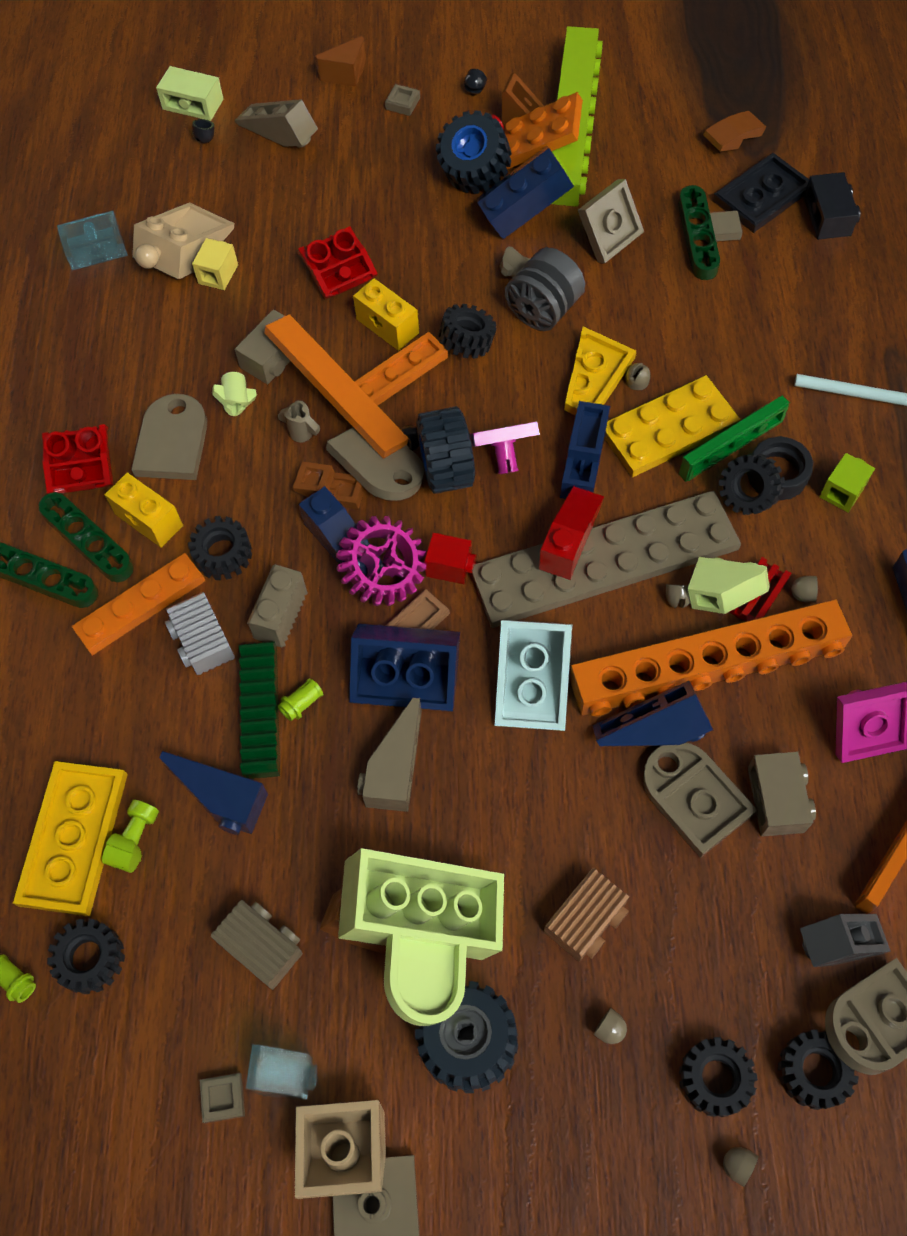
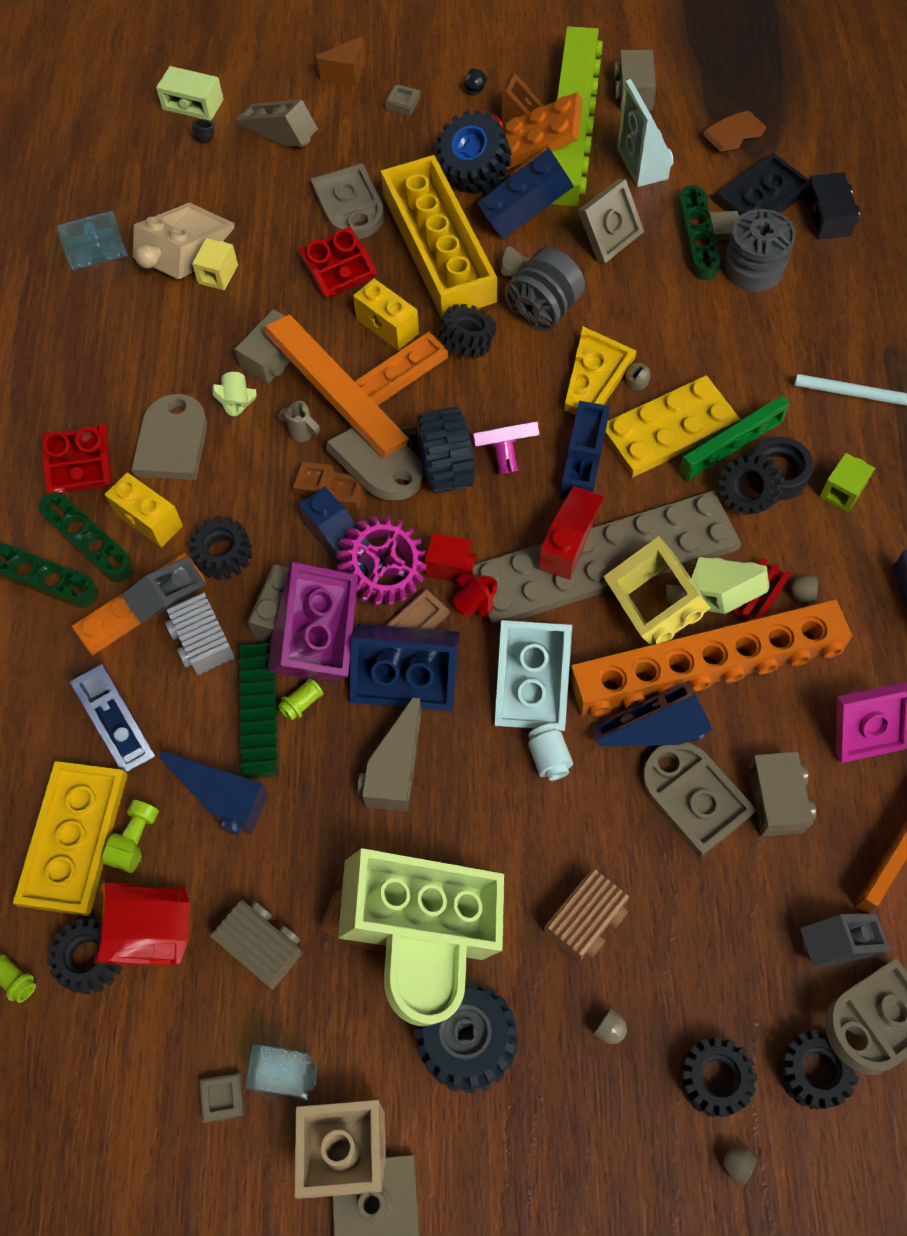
(112, 717): none -> slope
(143, 925): none -> red slope
(163, 589): none -> dark grey slope
(314, 624): none -> magenta slope
(349, 198): none -> dark tan tile
(438, 235): none -> yellow brick
(475, 594): none -> red piece
(549, 752): none -> light aqua brick
(638, 67): none -> dark tan brick
(641, 141): none -> light aqua slope
(641, 568): none -> light yellow window
(759, 249): none -> dark grey wheel

